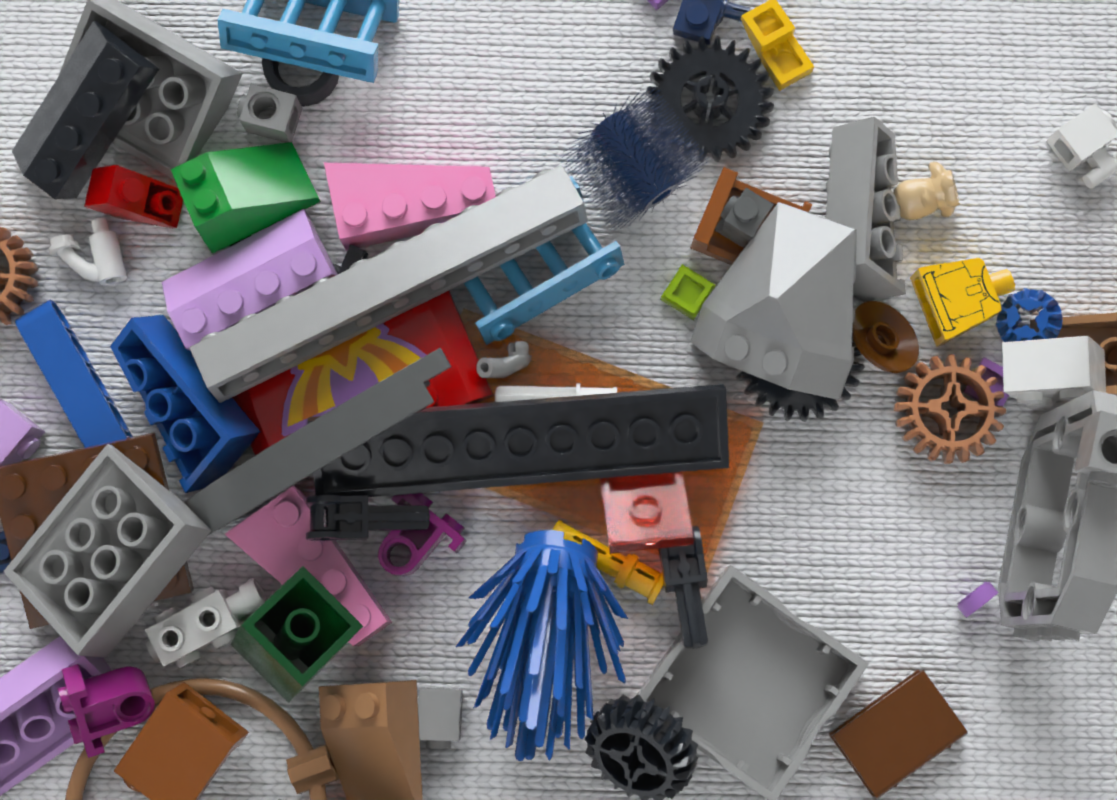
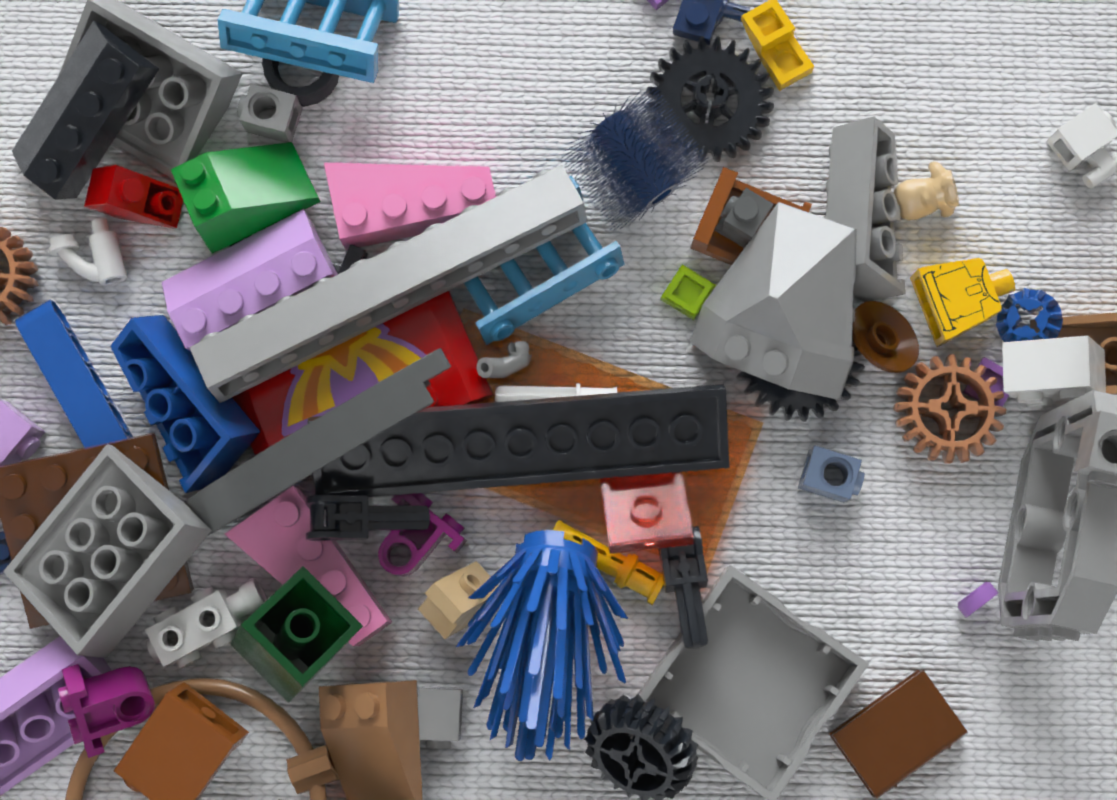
(448, 601): none -> tan brick
(813, 478): none -> sand blue brick

